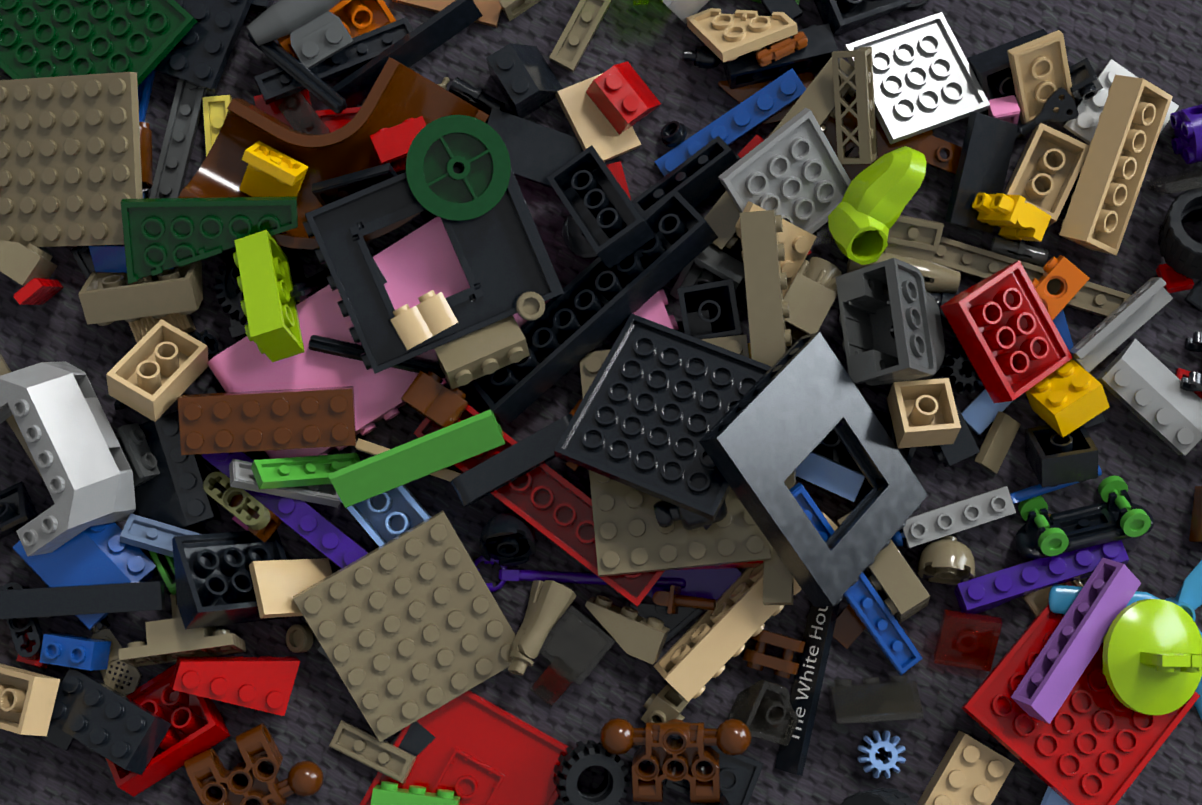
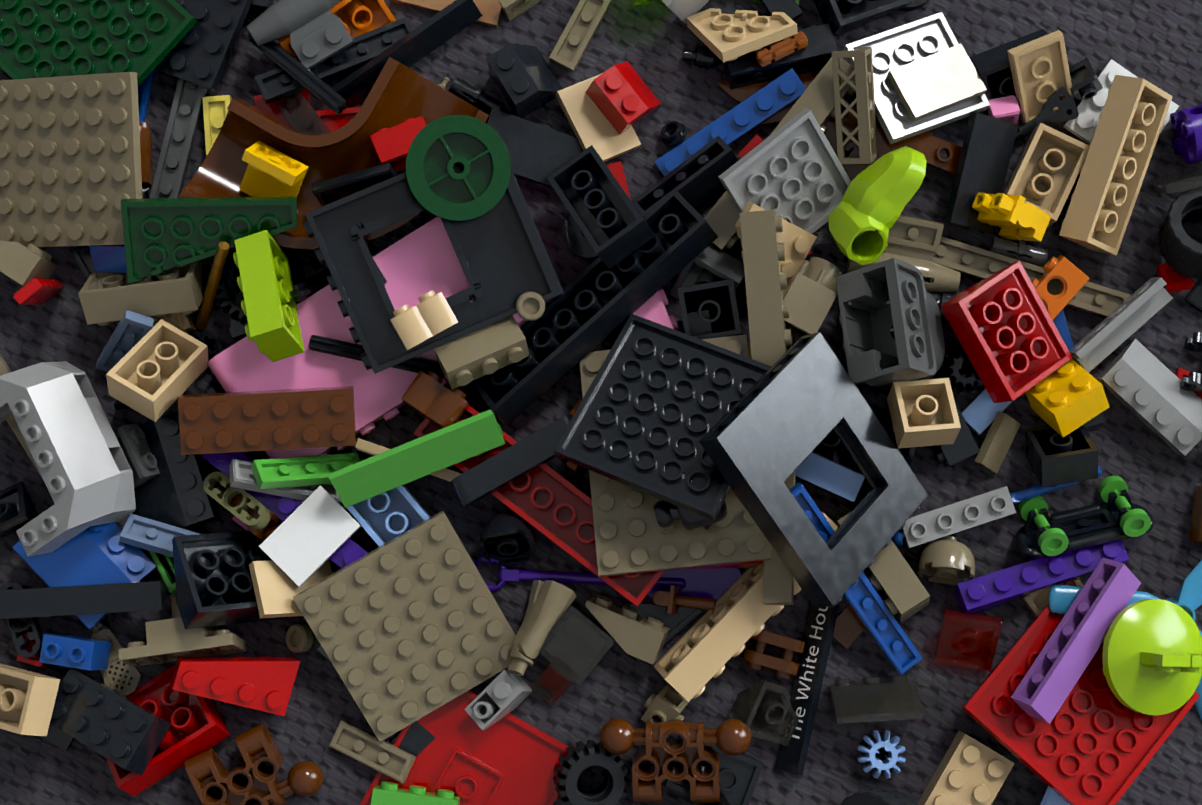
(125, 336): none -> sand blue plate
(212, 285): none -> pearl gold bar
(310, 536): none -> white tile
(498, 699): none -> light grey slope
(936, 82): none -> tile

